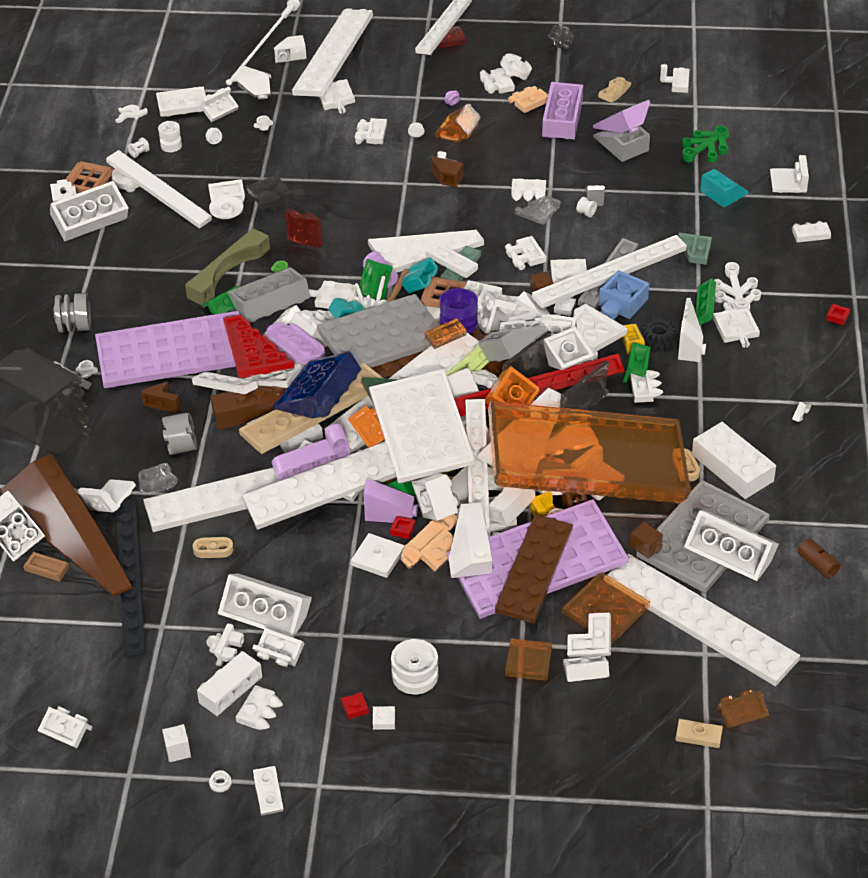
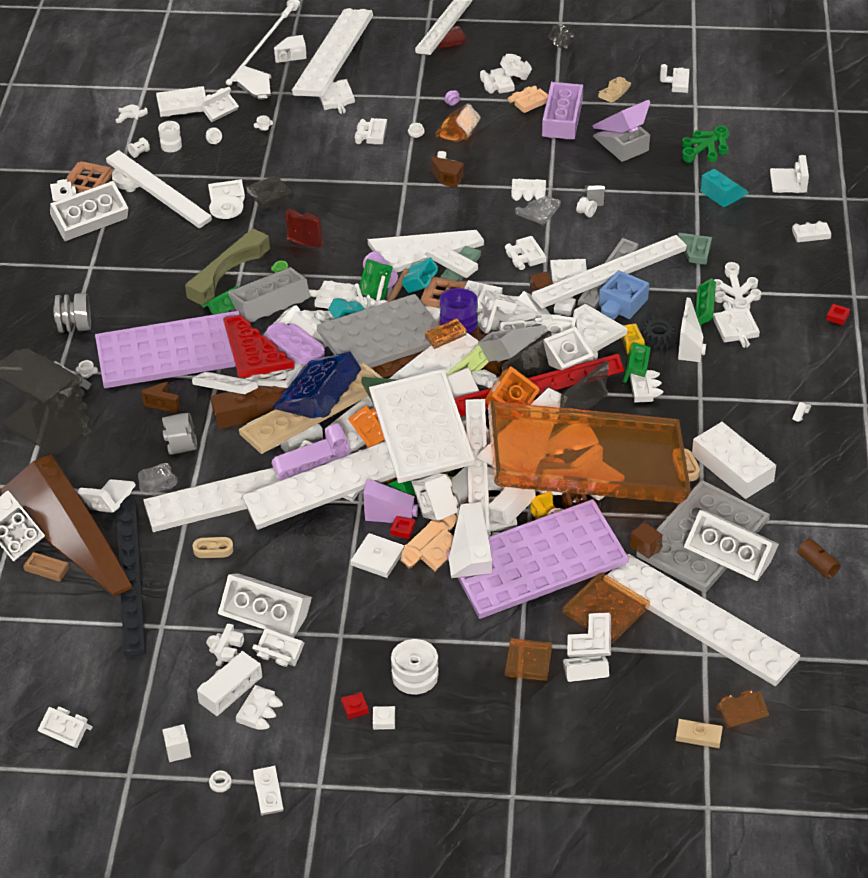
(534, 569): reddish brown plate -> none

